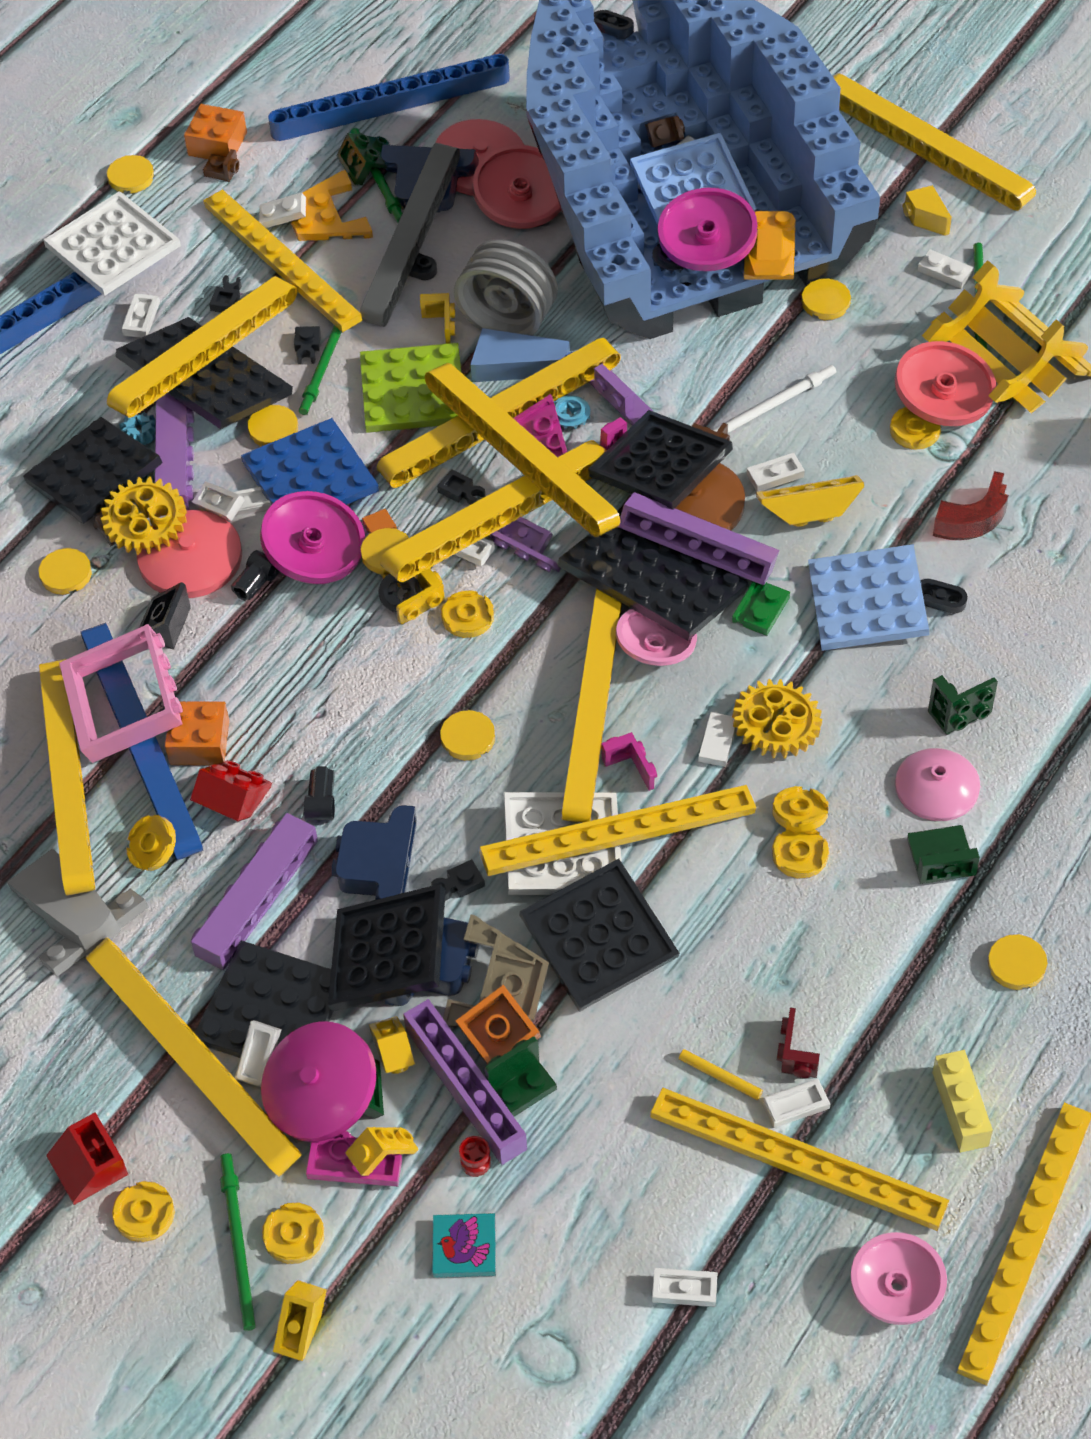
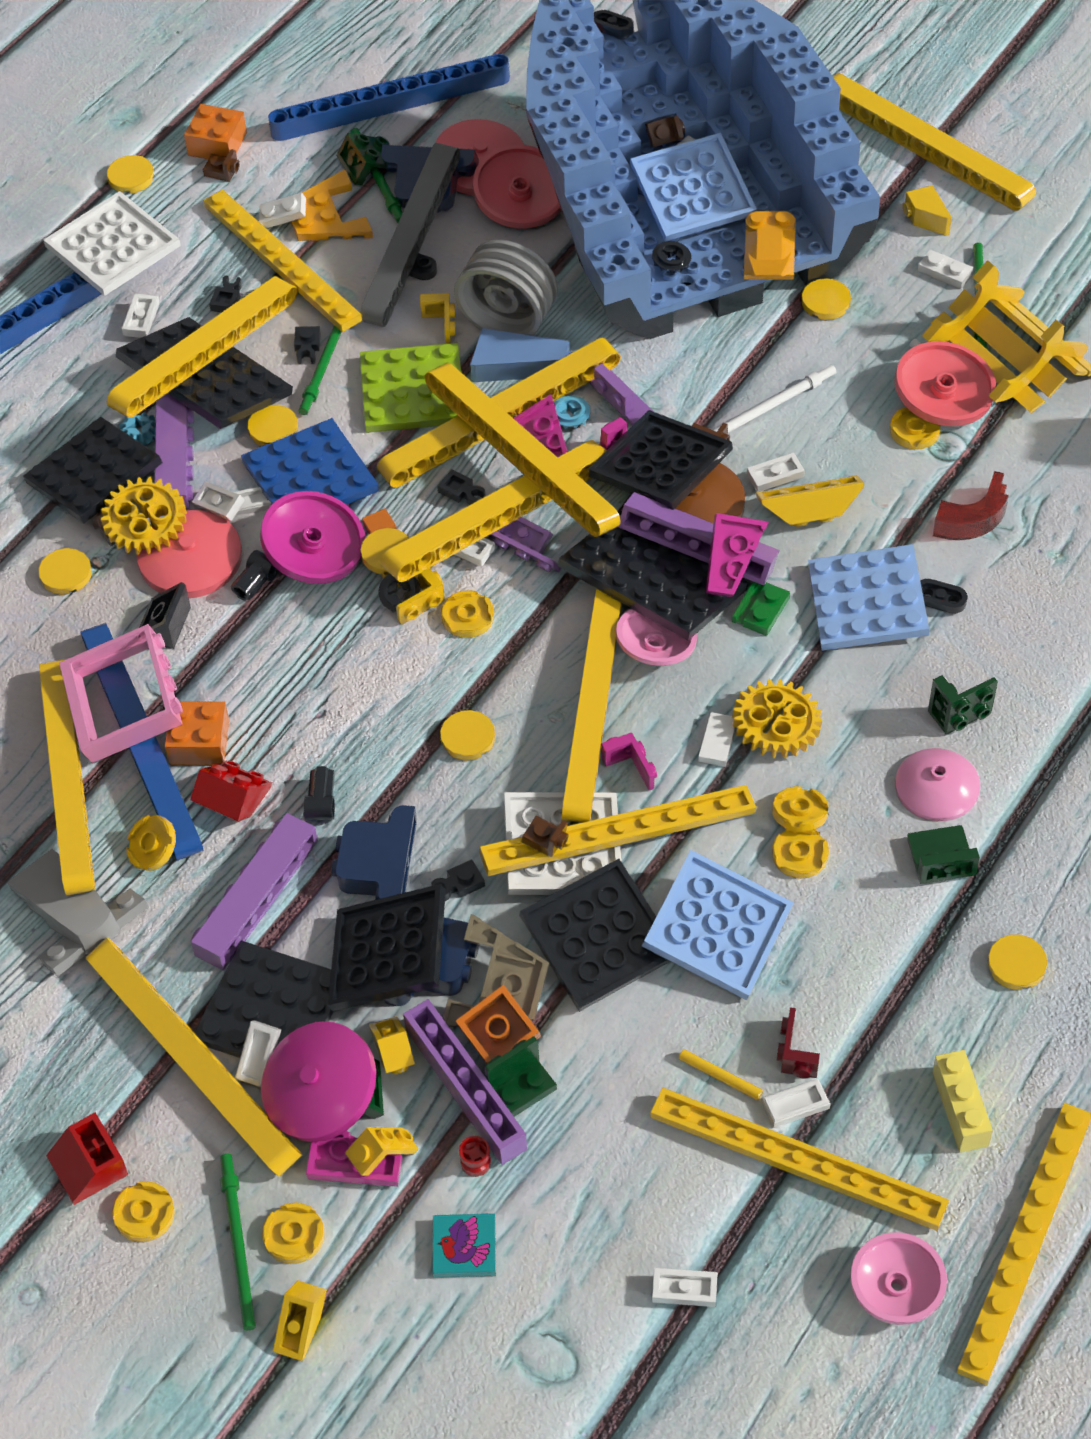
(545, 836): none -> reddish brown bracket
(707, 229): dark pink dish -> none
(718, 924): none -> light blue plate
(731, 550): none -> dark pink wing

